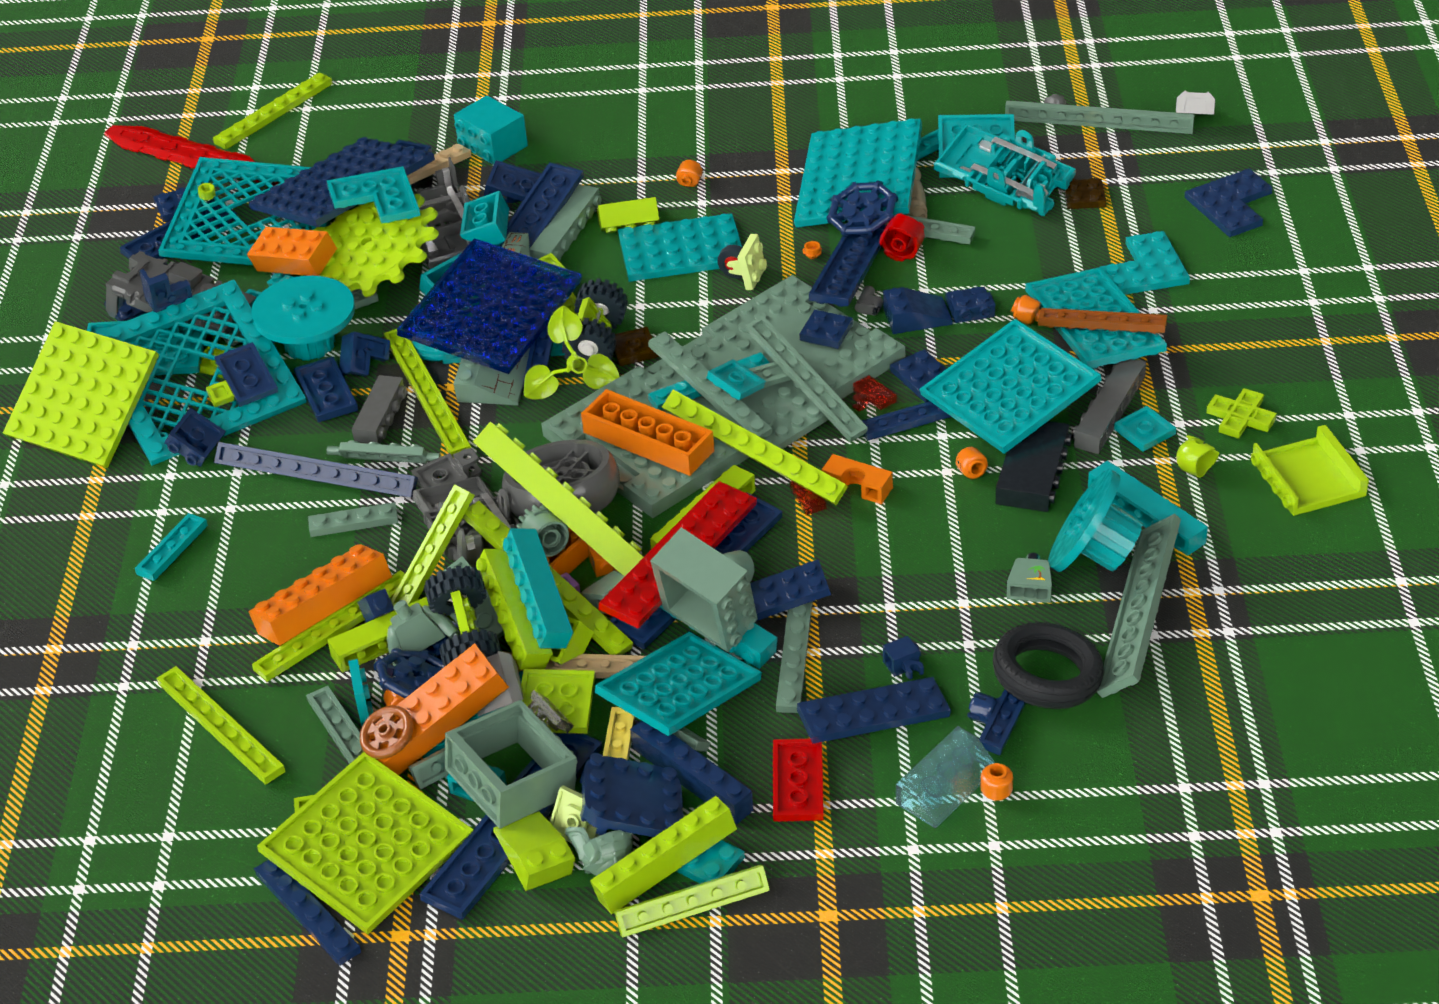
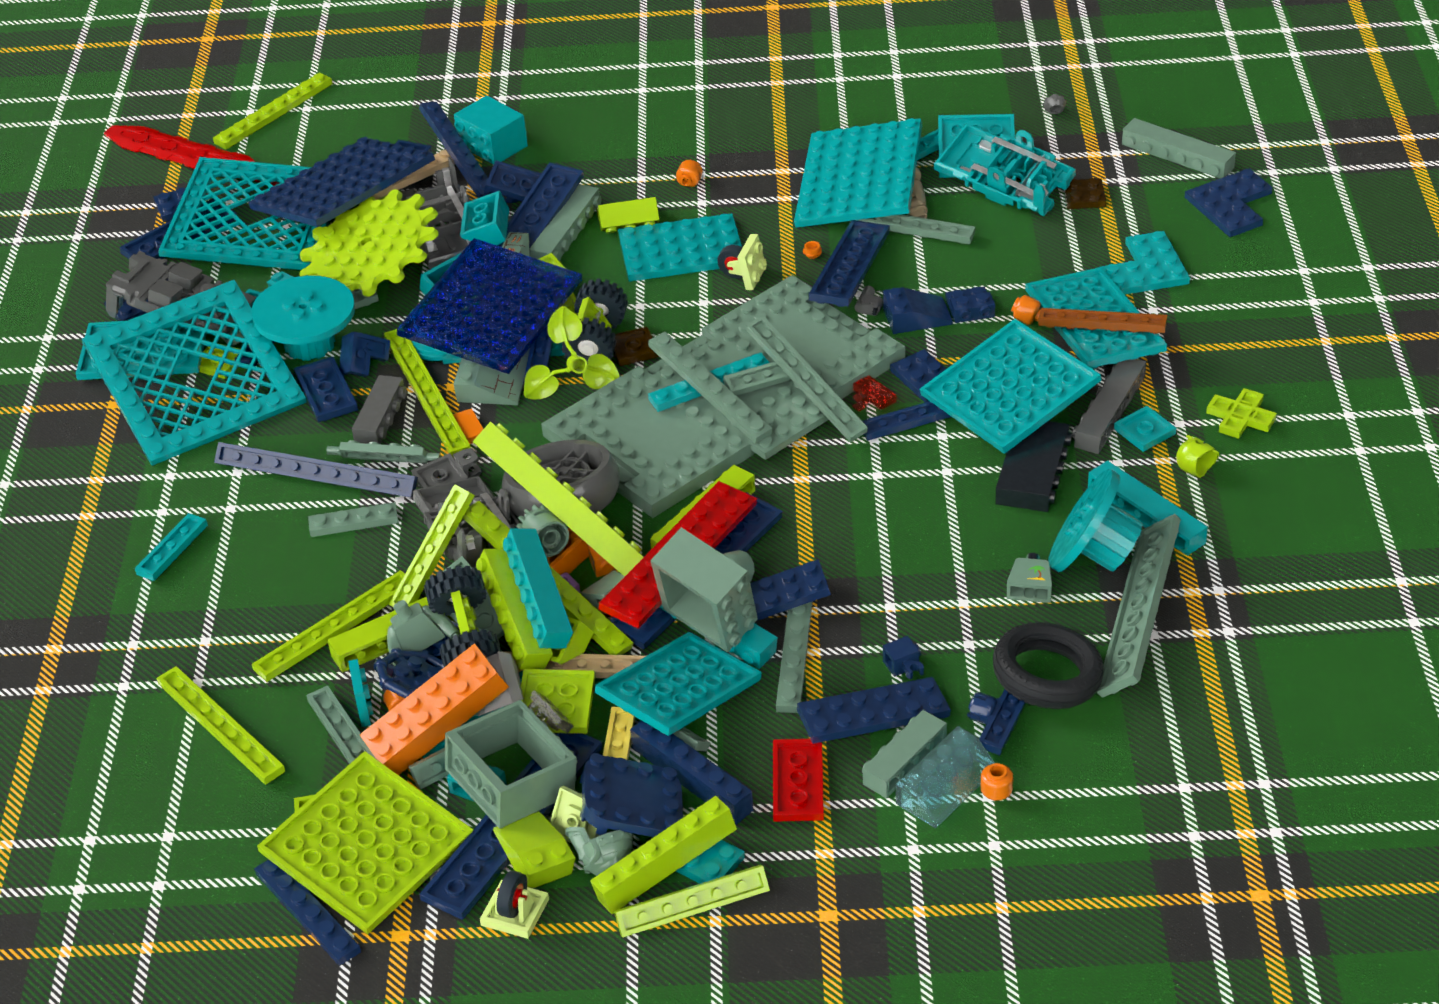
(81, 394): lime plate -> none
(161, 294): dark blue panel -> none
(194, 438): dark blue plate -> none
(206, 191): lime axle -> none
(220, 393): lime plate -> none
(246, 374): dark blue plate -> none
(292, 251): orange brick -> none
(320, 594): orange brick -> none
(375, 605): dark blue brick -> none
(386, 732): plate -> none
(387, 189): teal plate -> none
(455, 146): none -> dark blue plate
(469, 424): none -> orange tile
(514, 906): none -> yellowish green plate
(648, 432): orange brick -> none
(736, 379): teal plate -> none
(756, 448): lime plate -> none
(808, 500): clear red plate -> none
(826, 329): dark blue plate -> none
(861, 221): dark blue plate -> none
(874, 481): orange arch -> none
(902, 237): red brick -> none
(903, 753): none -> sand green brick
(971, 462): orange head -> none
(1101, 117): sand green plate -> none
(1178, 148): none -> sand green brick
(1195, 103): slope -> none
(1311, 473): lime panel -> none

